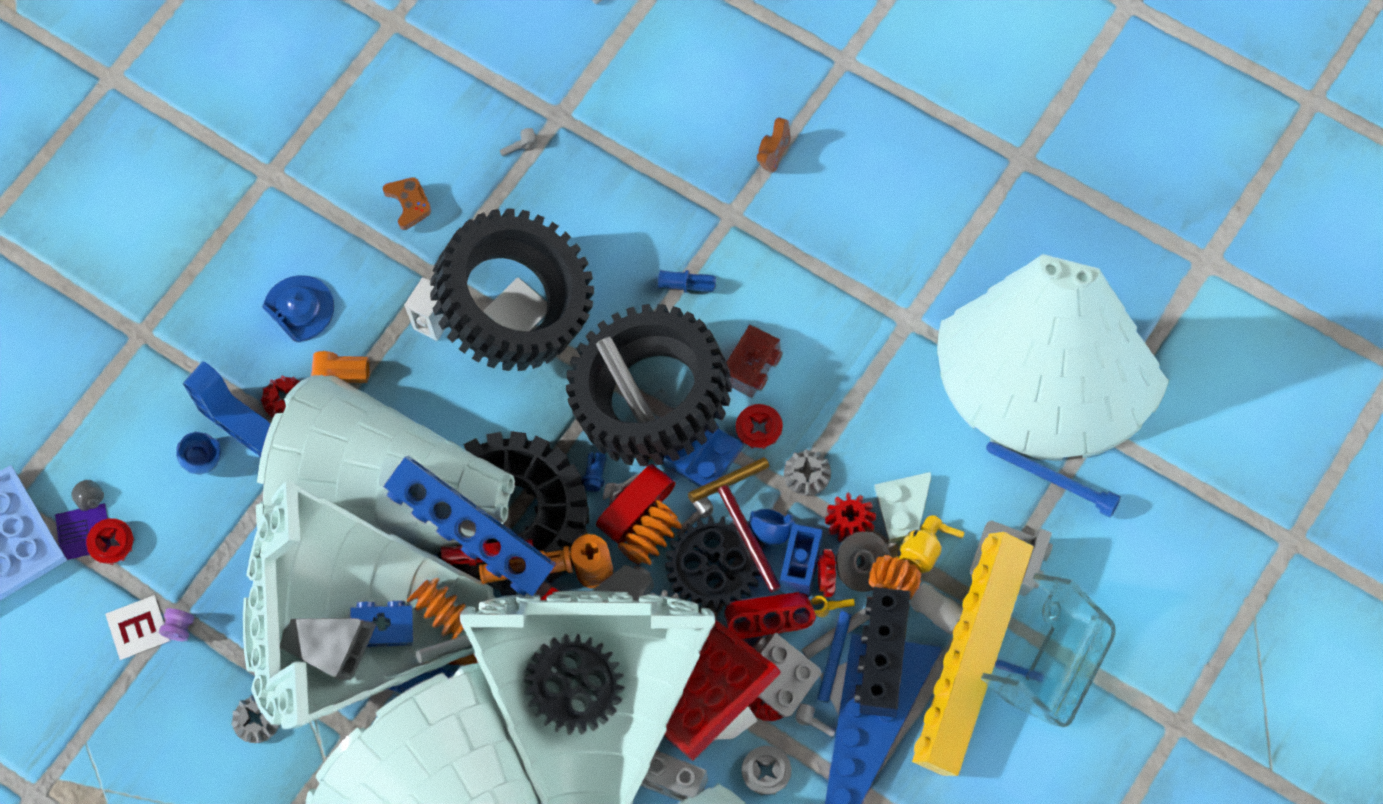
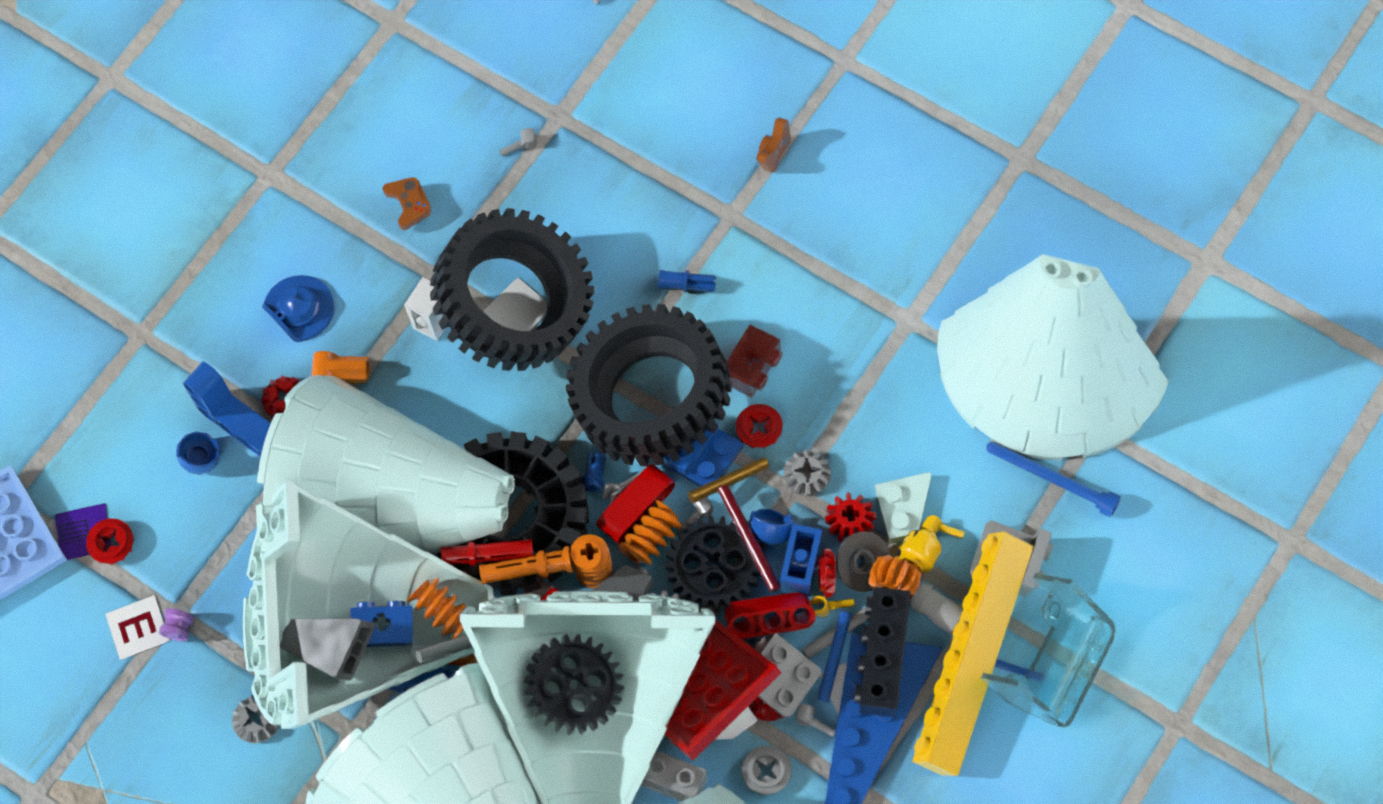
(87, 495): dark grey piece -> none
(537, 564): blue brick -> none
(624, 380): light grey axle -> none

